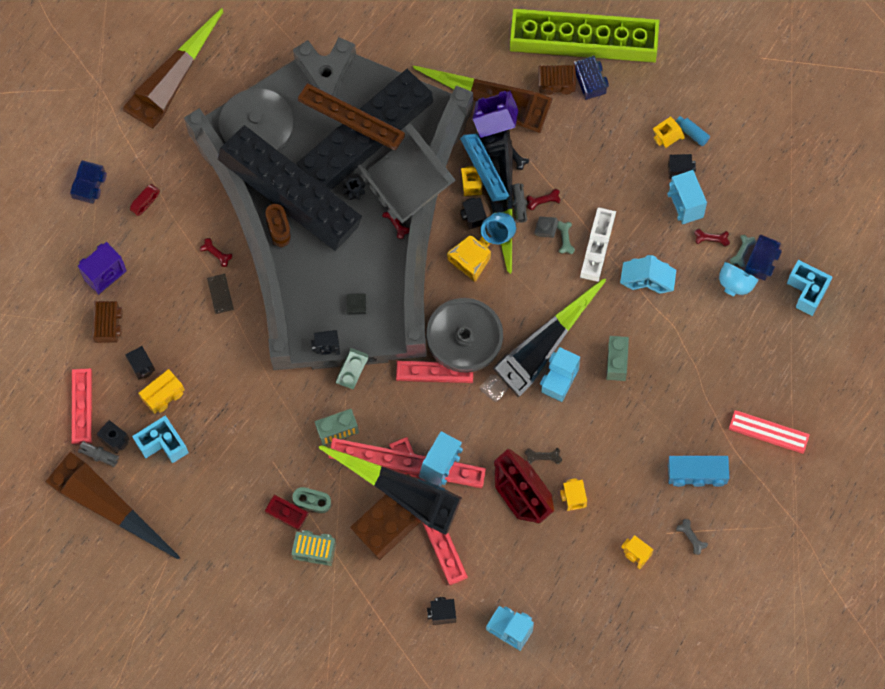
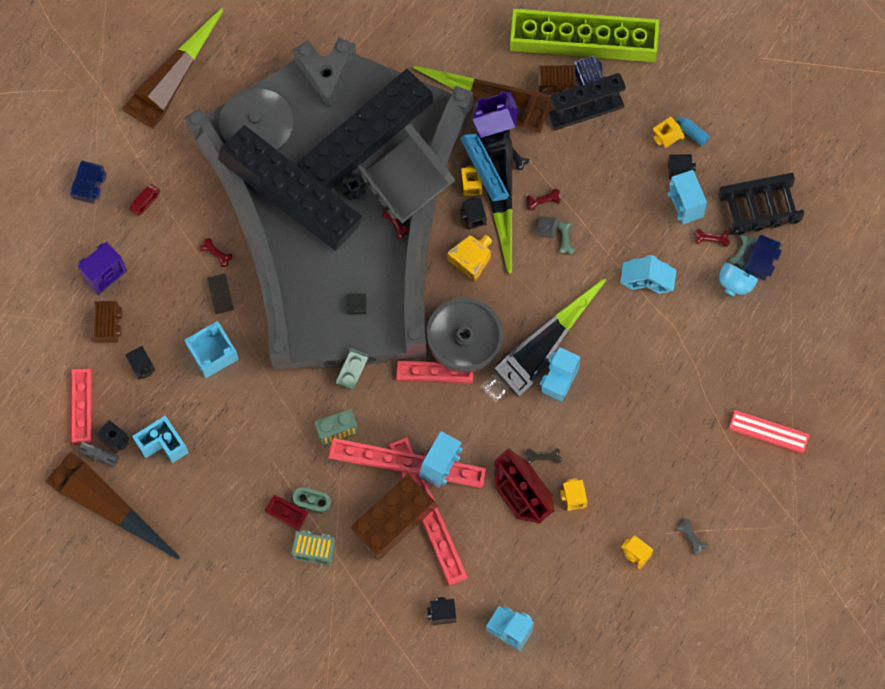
(162, 392): yellow brick -> none
(211, 349): none -> medium azure container
(278, 225): reddish brown brick -> none
(326, 342): black brick -> none
(351, 116): reddish brown plate -> none
(423, 499): black plate -> none
(500, 227): dark azure helmet -> none
(519, 202): dark grey pin -> none
(587, 101): none -> black fence
(598, 244): white slope -> none
(617, 358): sand green brick -> none
(698, 470): dark azure brick -> none
(764, 186): none -> black fence
(812, 283): medium azure brick -> none

